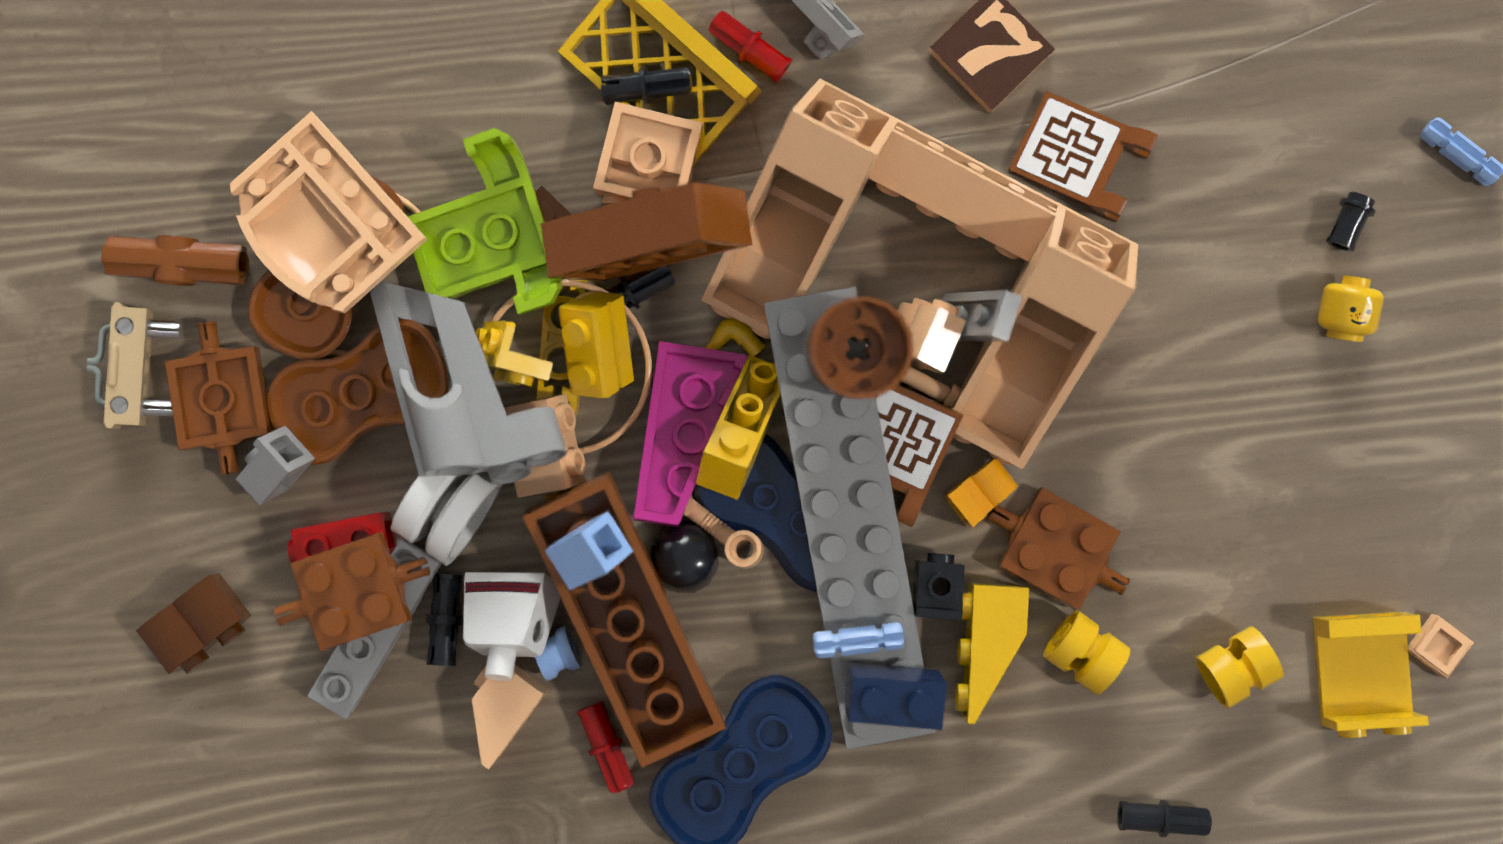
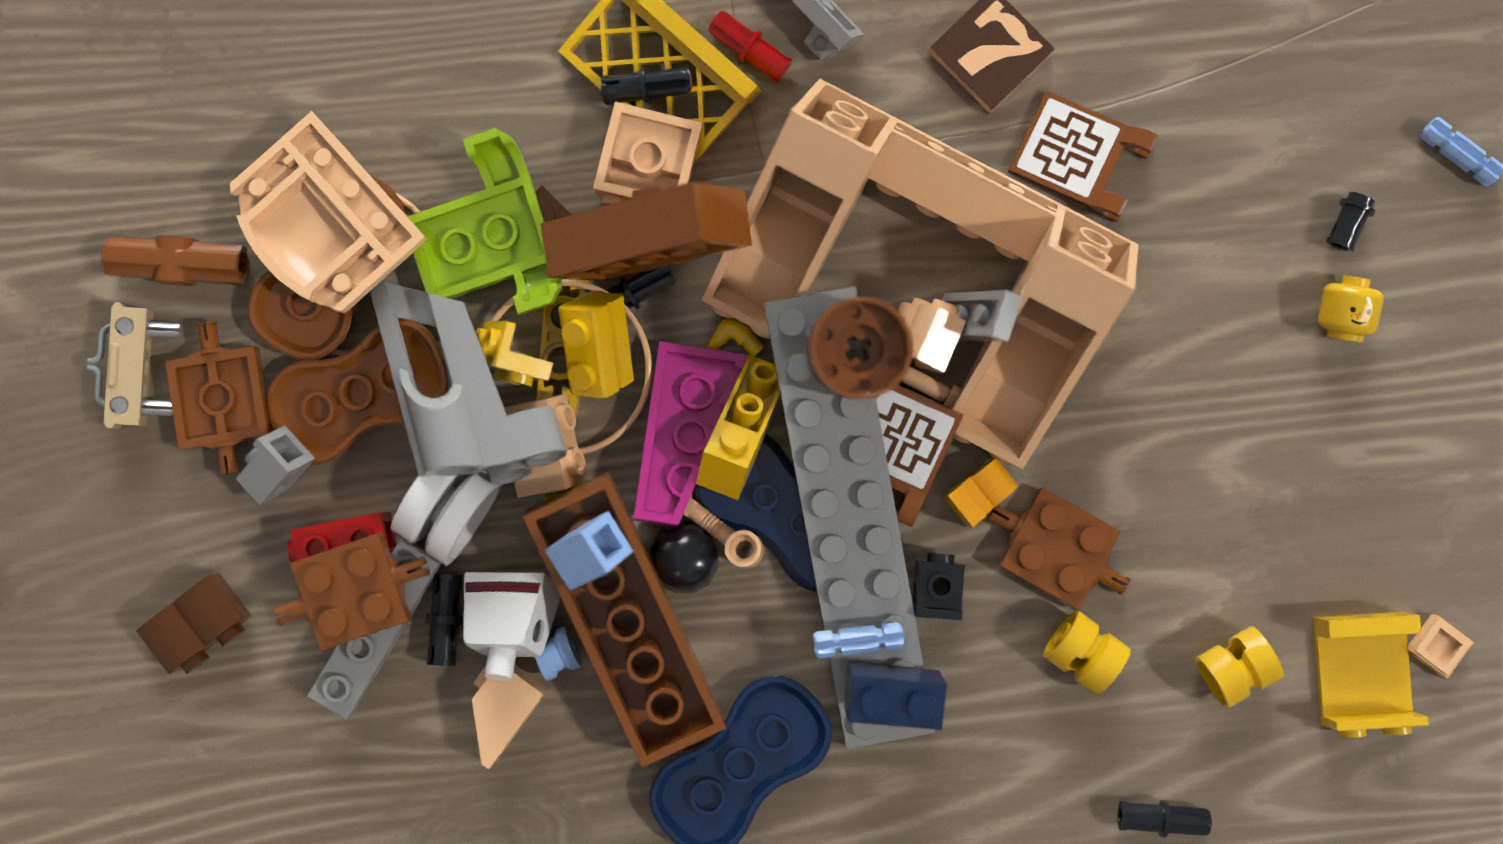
(606, 747): red axle -> none
(994, 631): yellow slope -> none

